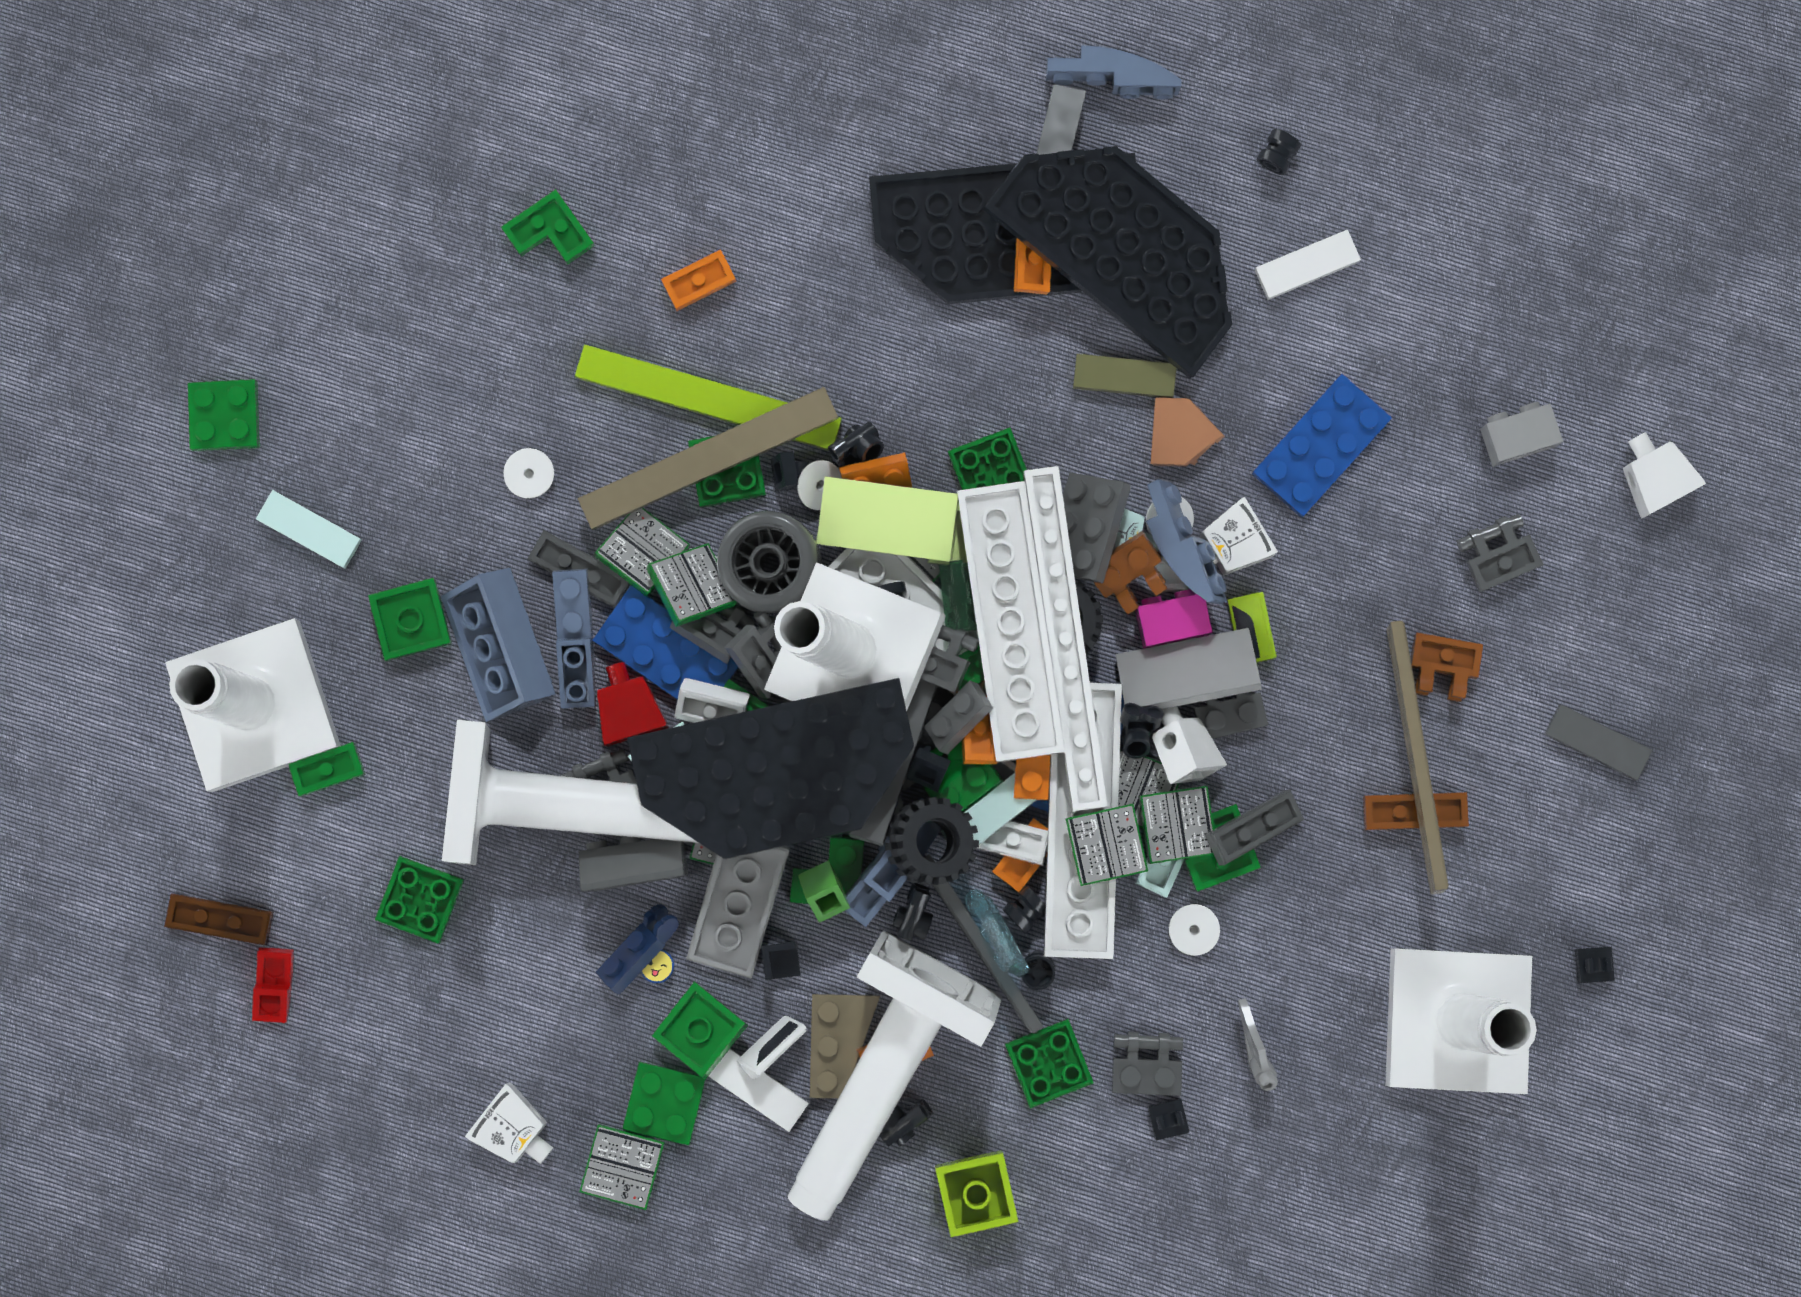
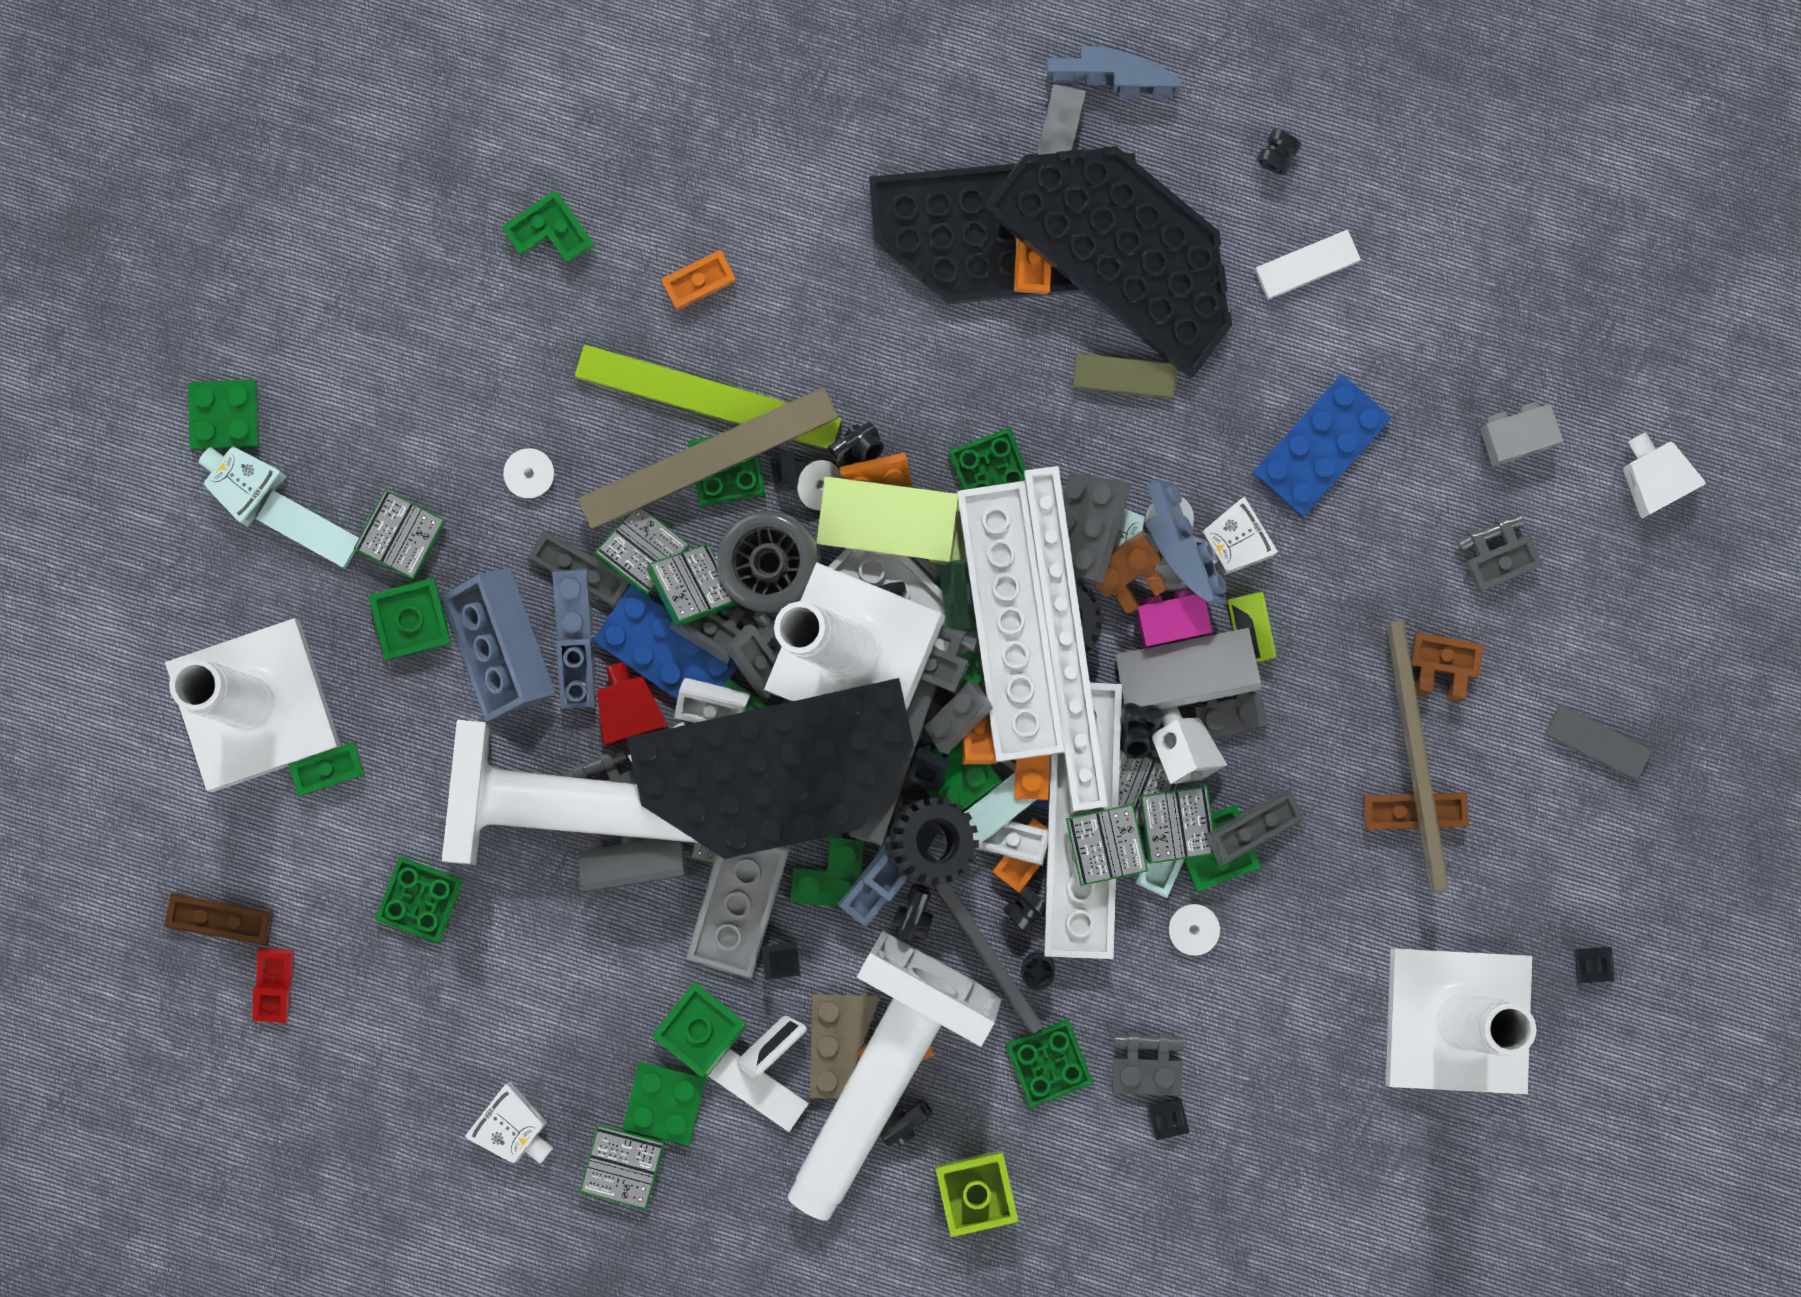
(240, 482): none -> light aqua torso
(399, 534): none -> light grey tile
(638, 949): dark blue hinge -> none
(659, 968): light yellow tile -> none
(823, 891): bright green brick -> none
(996, 933): clear light blue hinge -> none
(1180, 433): nougat slope -> none
(1258, 1063): light grey arm -> none

